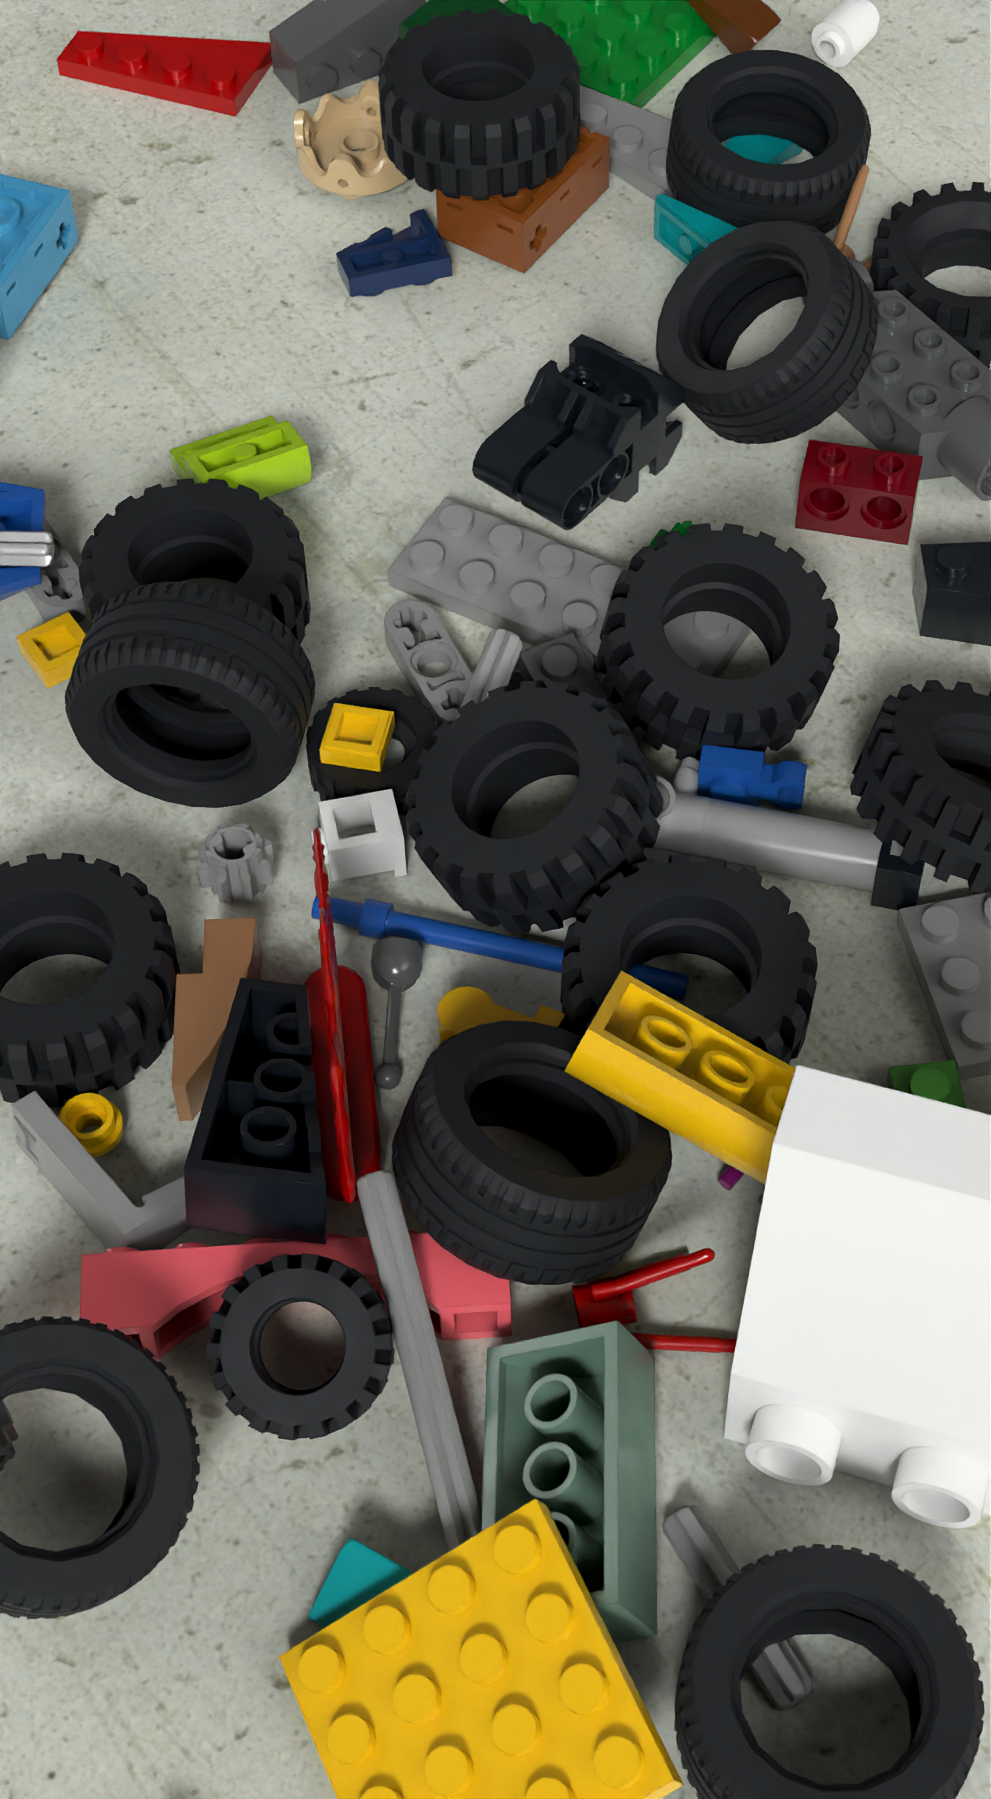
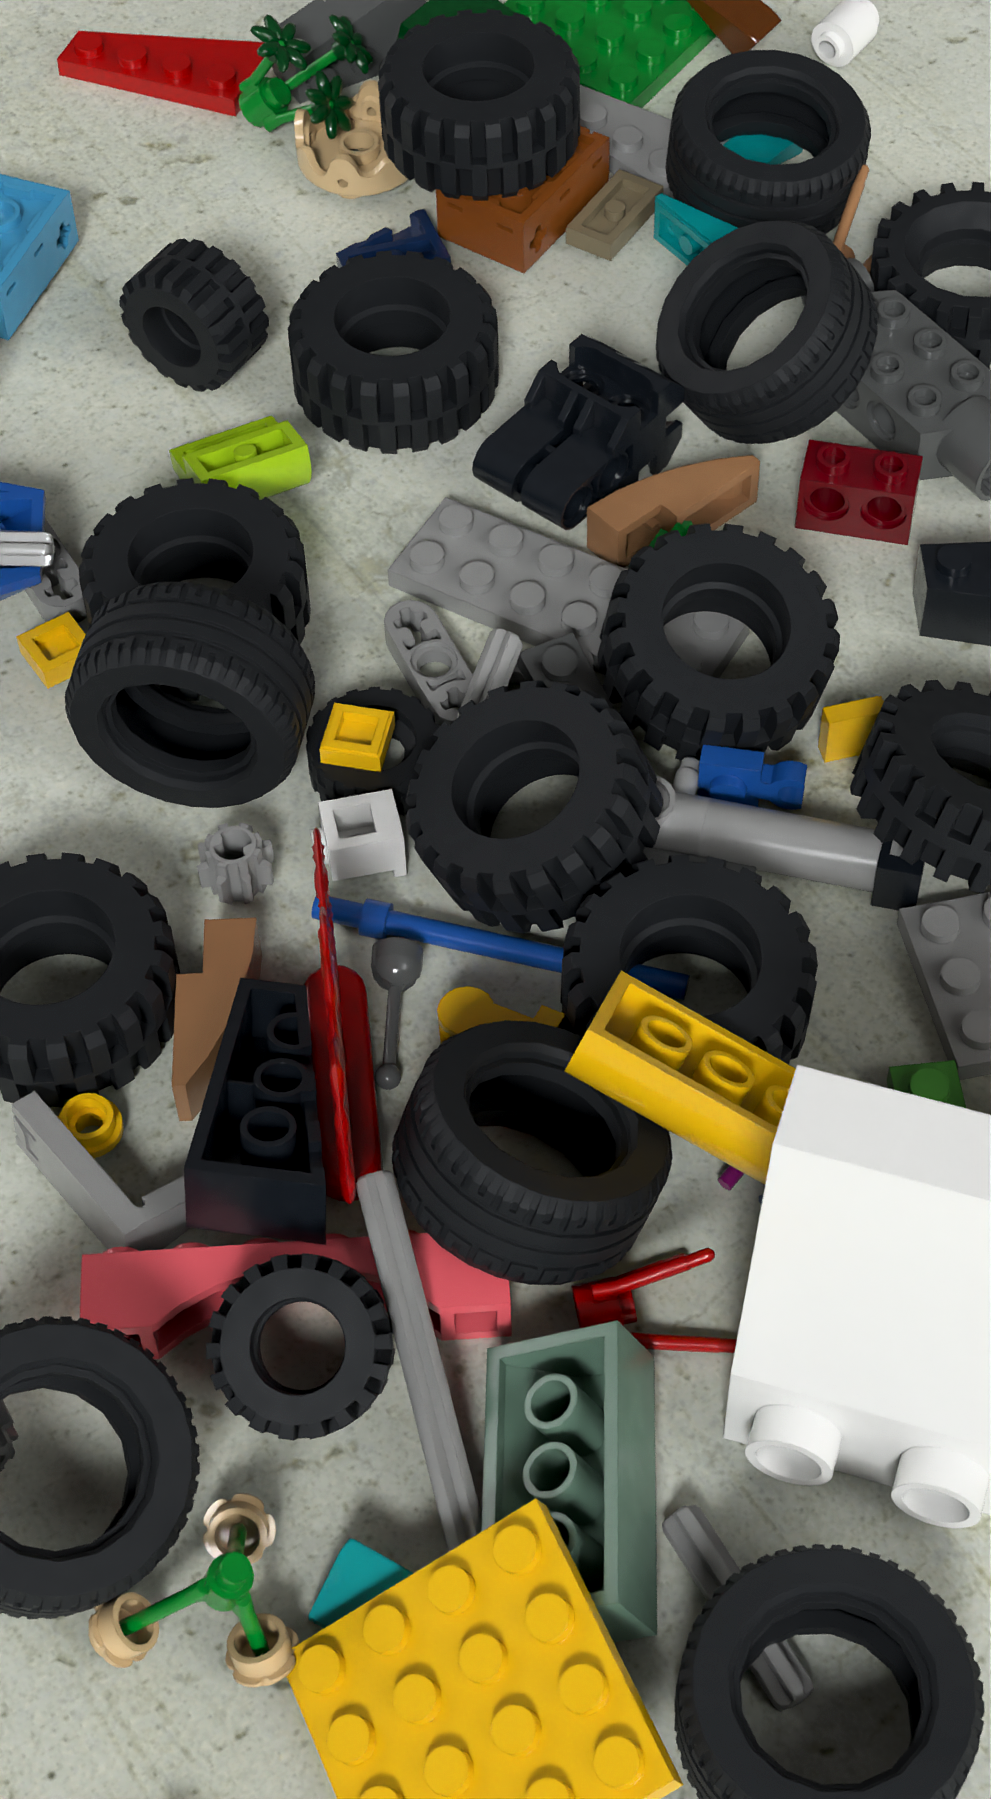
(194, 314): none -> black tyre
(256, 1646): none -> tan plant
(266, 99): none -> dark green plant
(399, 397): none -> black tyre
(613, 215): none -> dark tan plate
(694, 492): none -> medium nougat slope
(847, 727): none -> yellow tile

